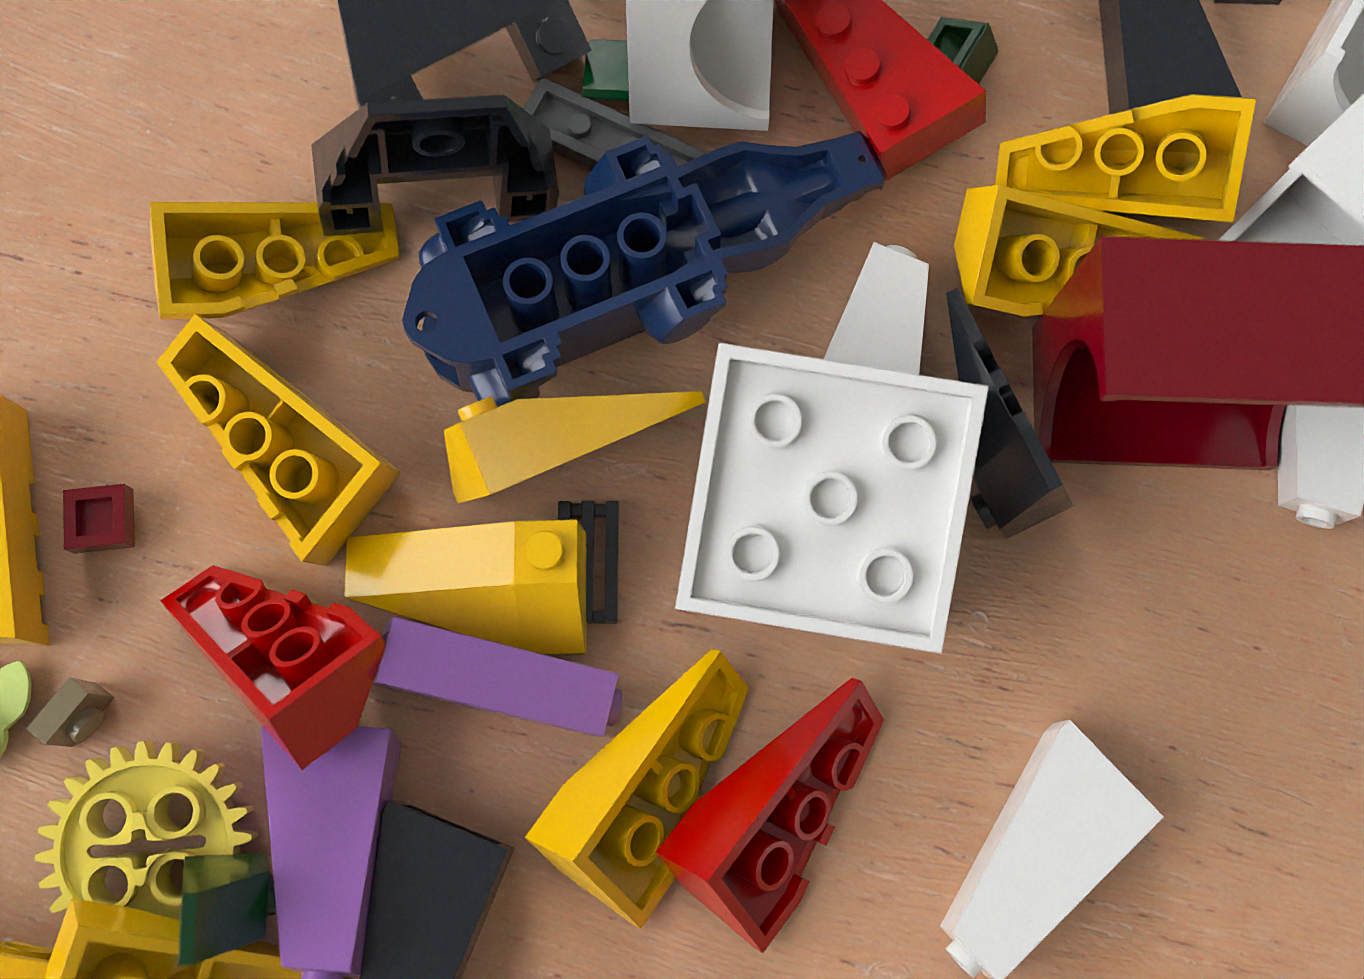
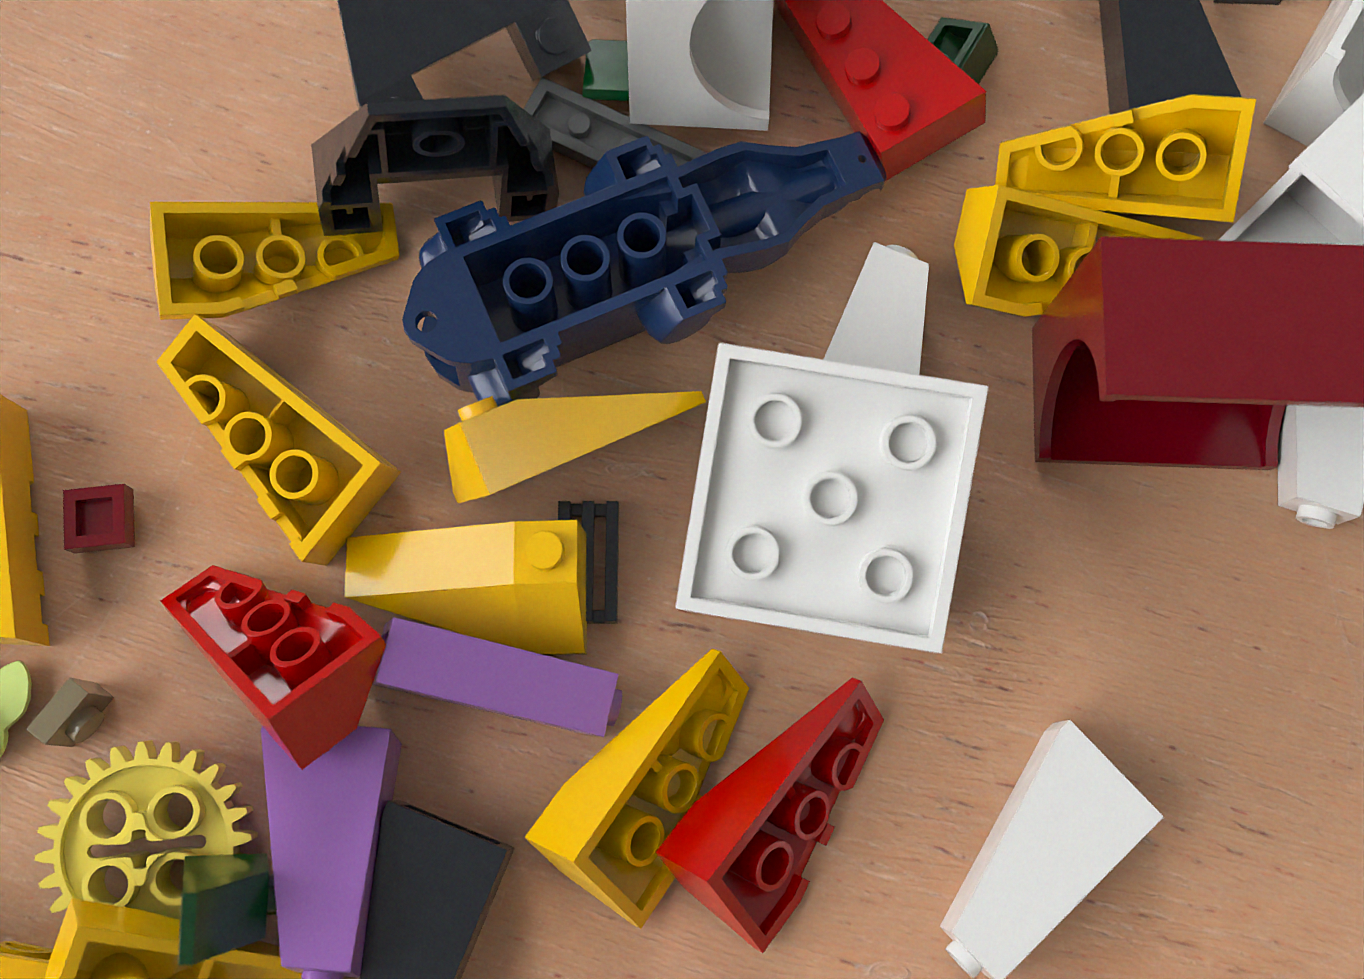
(1010, 464): black wedge -> none

